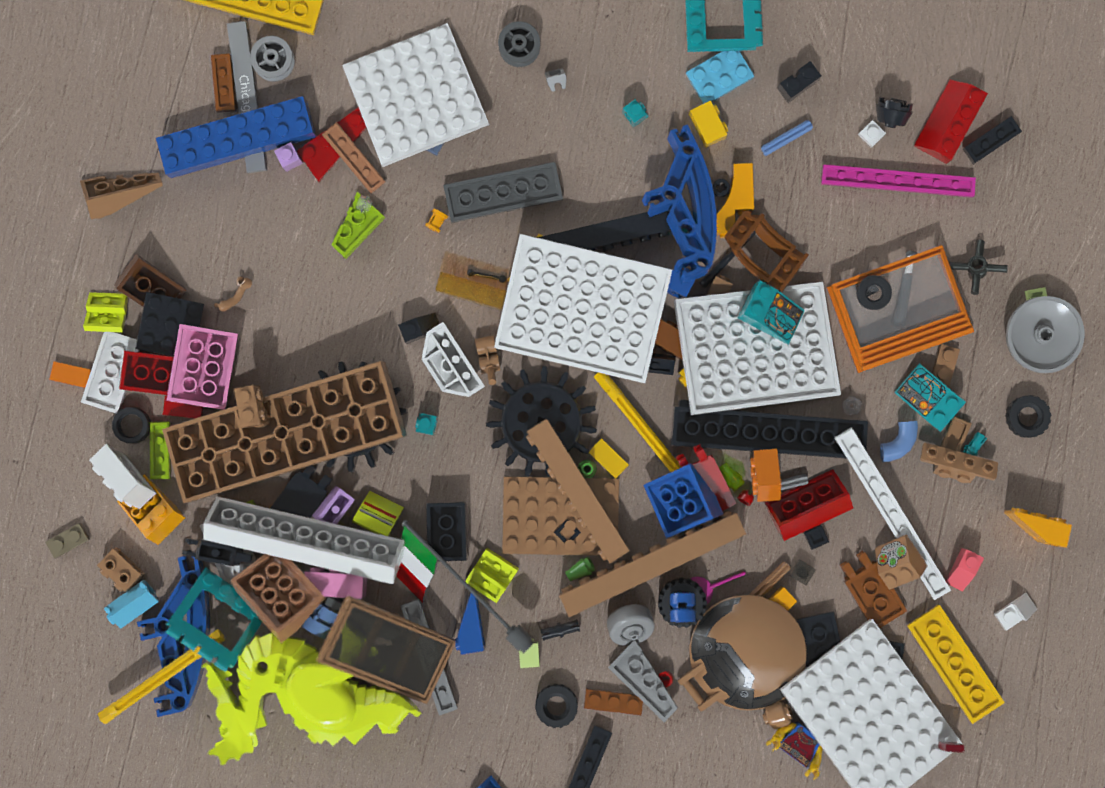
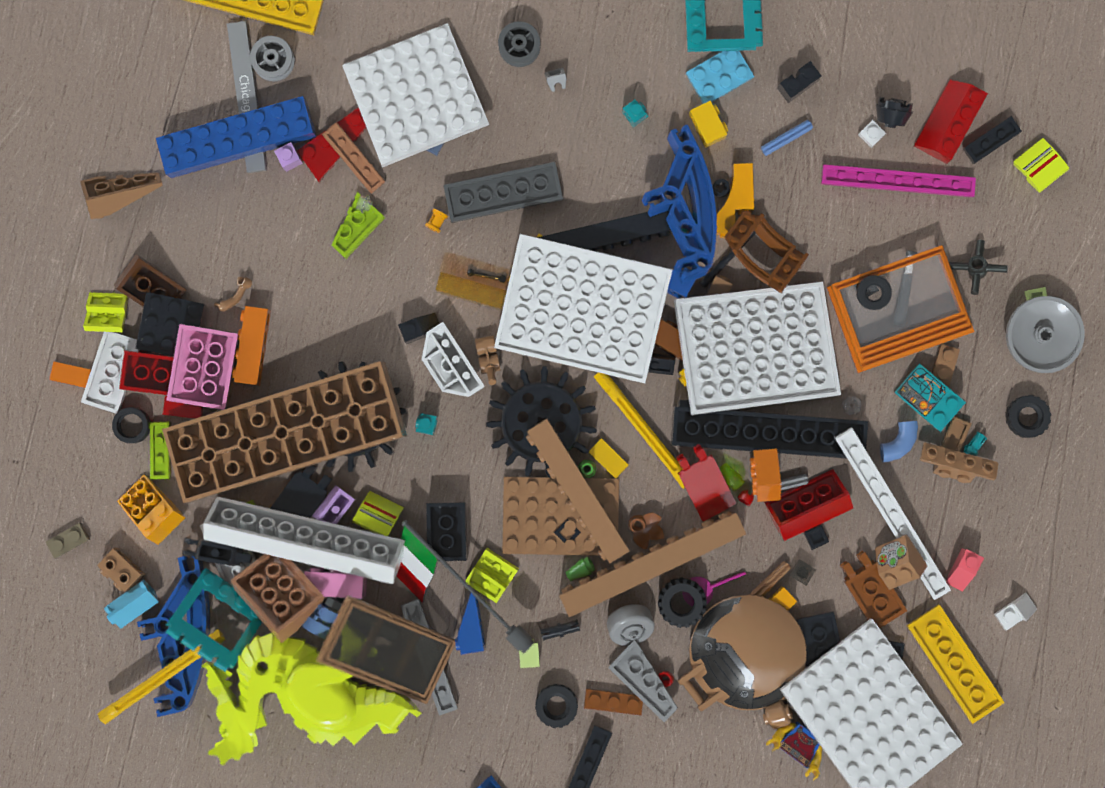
(122, 477): white brick -> none
(223, 83): dark orange plate -> none
(250, 406): medium nougat brick -> none
(252, 345): none -> orange brick
(648, 529): none -> dark orange plate
(682, 500): blue slope -> none
(682, 614): blue wheel -> none
(771, 312): teal slope -> none
(951, 747): dark red tile -> none
(1041, 165): none -> neon yellow slope
(1043, 530): light orange slope -> none

